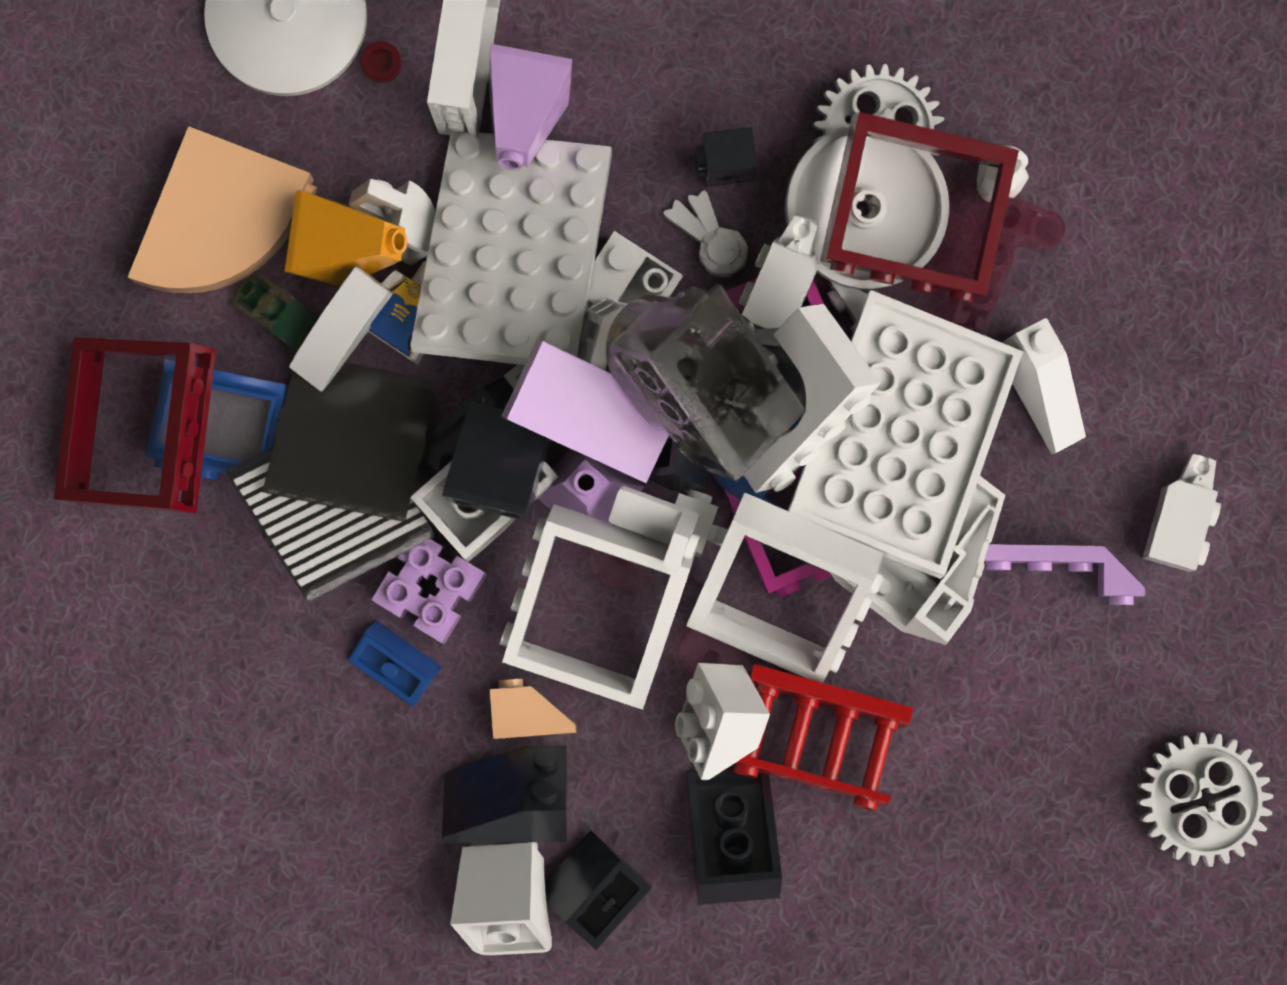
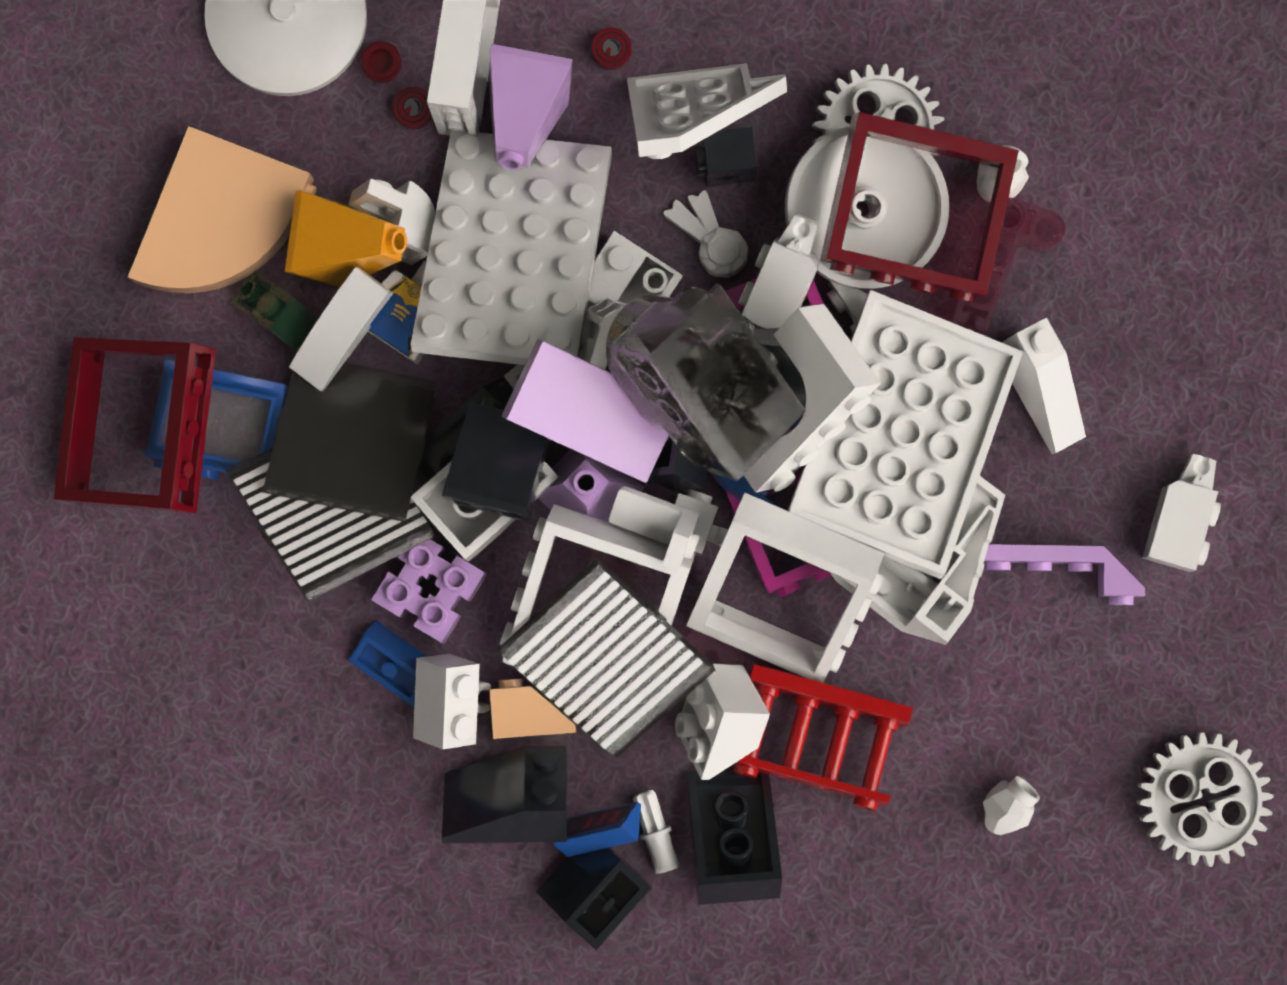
(412, 108): none -> dark red tile
(447, 701): none -> white brick
(502, 899): white hips -> none
(601, 829): none -> blue slope
(606, 658): none -> piece
(611, 48): none -> dark red tile
(656, 833): none -> white axle
(690, 105): none -> white wing
(1009, 806): none -> white rock

